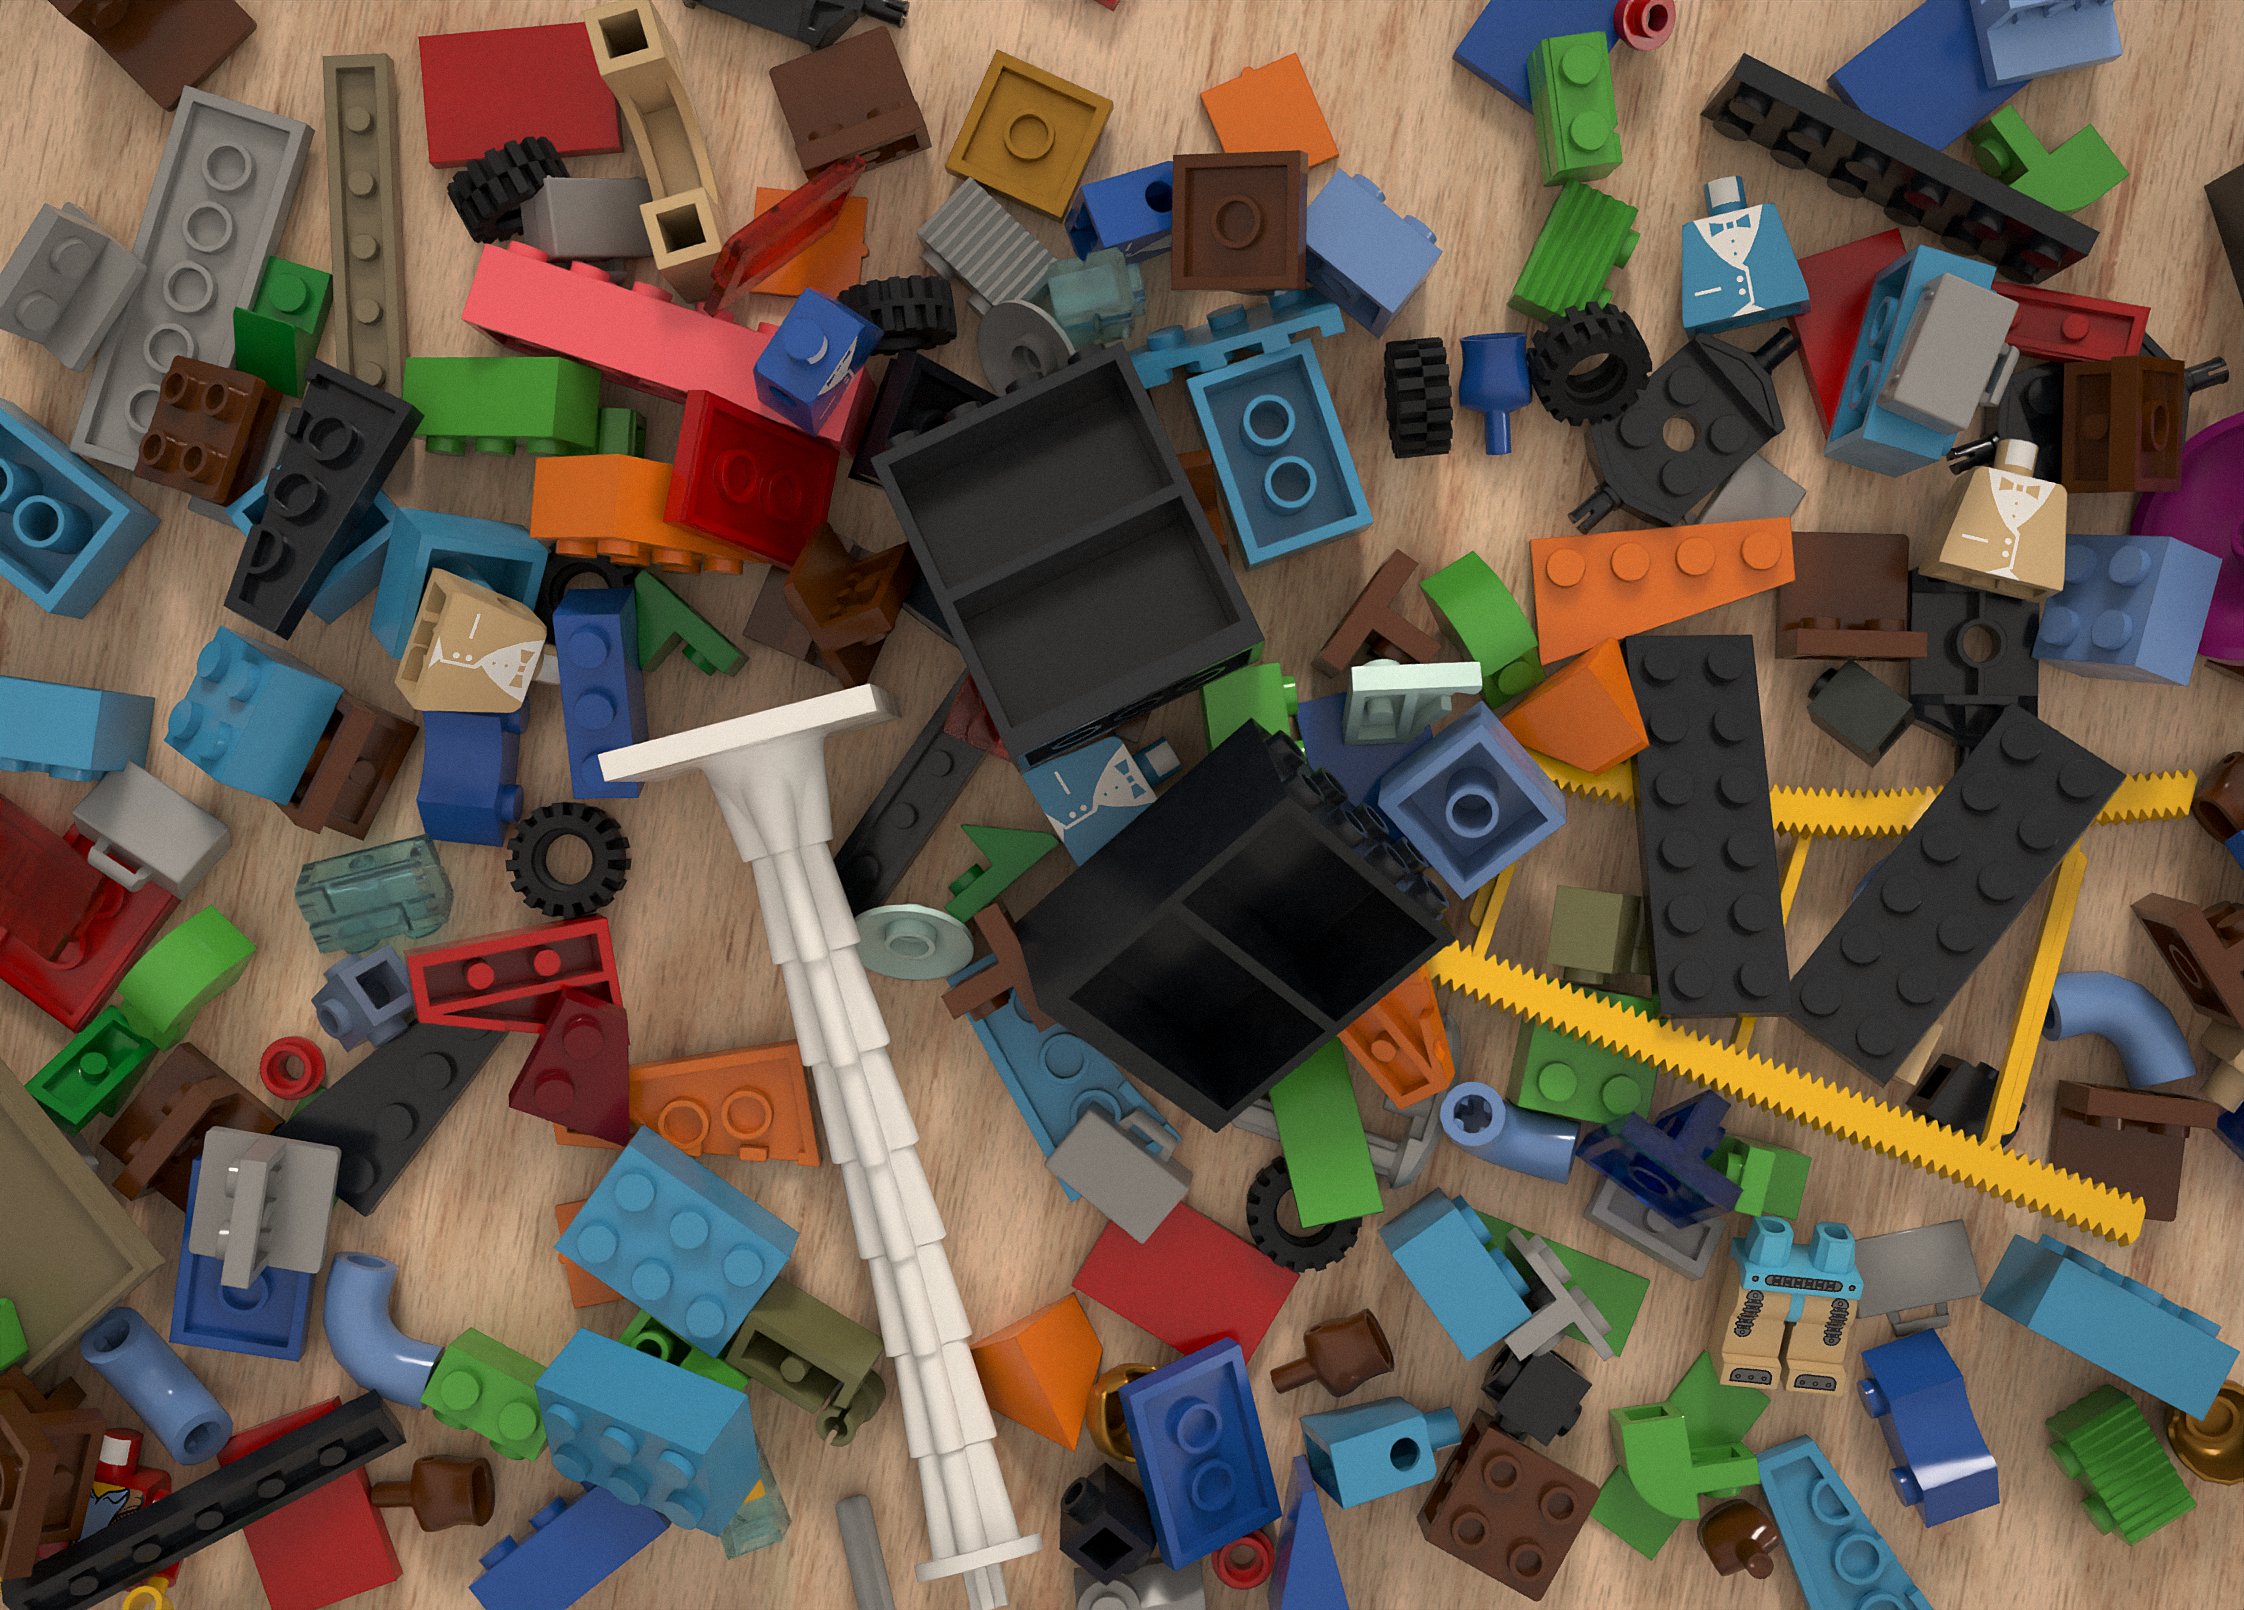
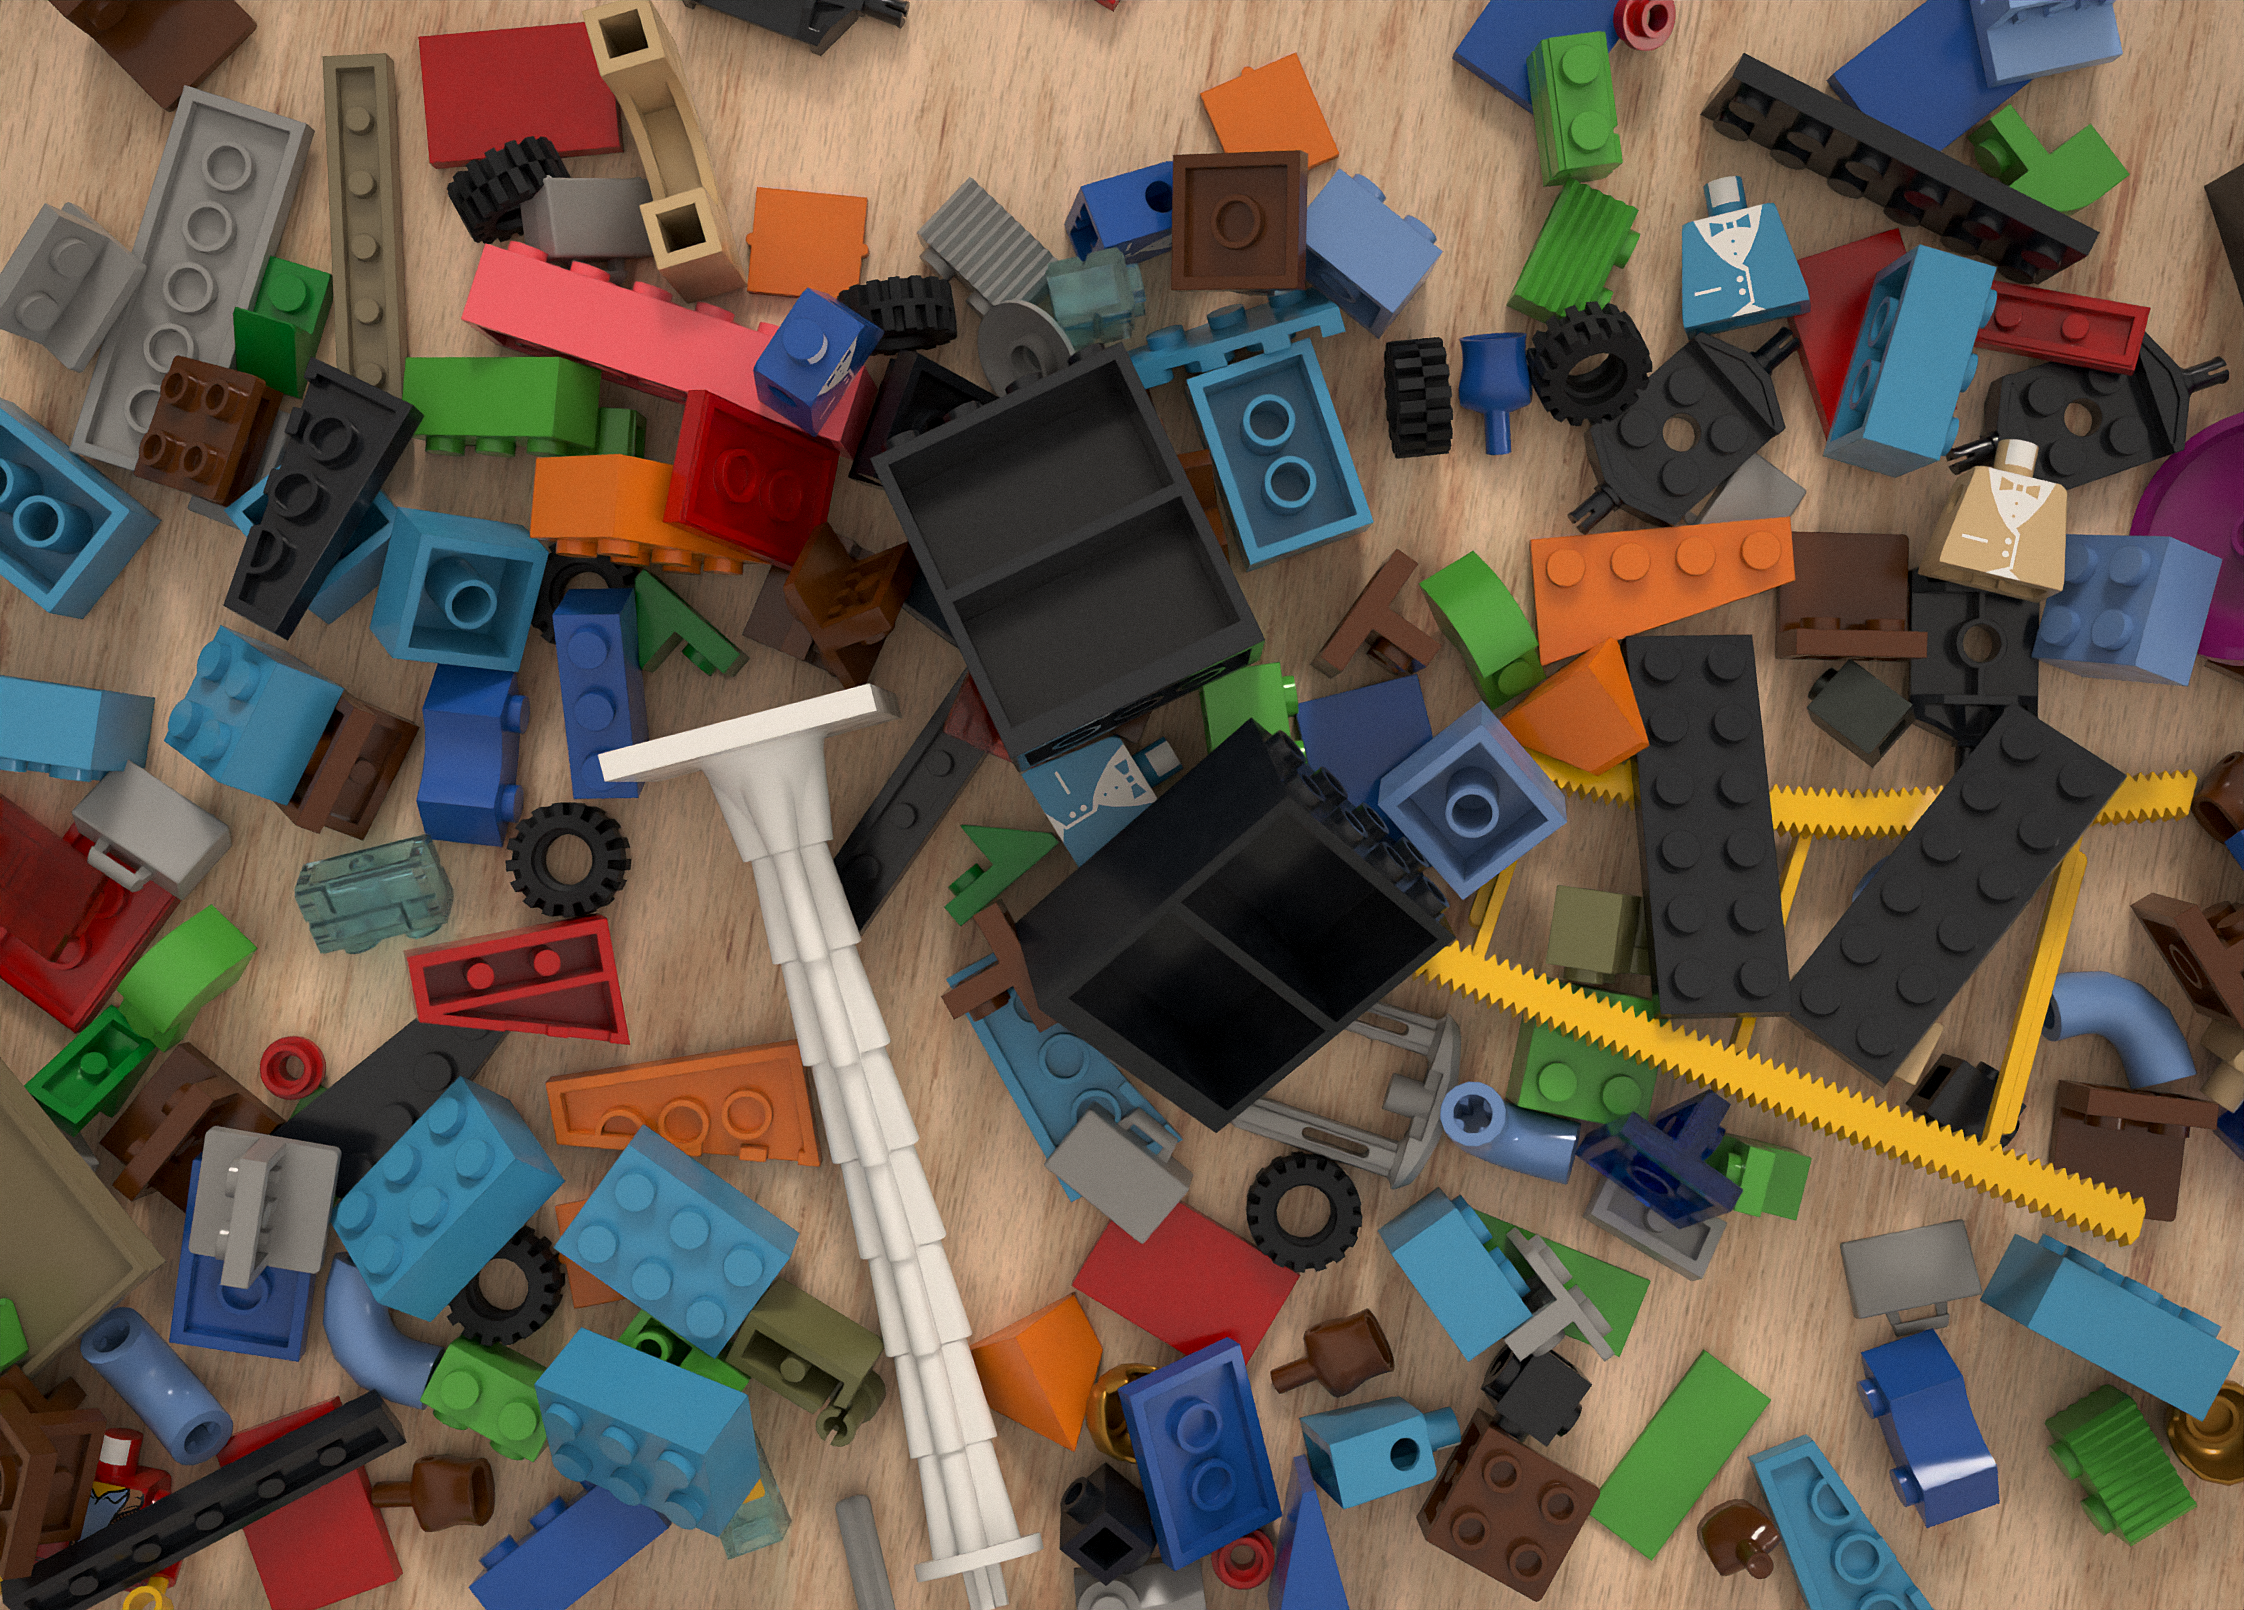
(365, 999): sand blue brick -> none
(444, 1199): none -> dark azure brick
(473, 650): tan torso -> none
(543, 1294): none -> black tyre
(579, 1069): dark red wing -> none
(781, 233): clear red piece -> none
(850, 104): reddish brown bracket -> none
(913, 942): light aqua dish -> none
(1029, 136): pearl gold plate -> none
(1325, 1141): bright green piece -> none
(1398, 701): light aqua wing -> none
(1404, 1042): orange wing -> none
(1665, 1471): bright green brick -> none
(1786, 1309): hips -> none
(1950, 356): light grey piece -> none
(2123, 425): reddish brown bracket -> none

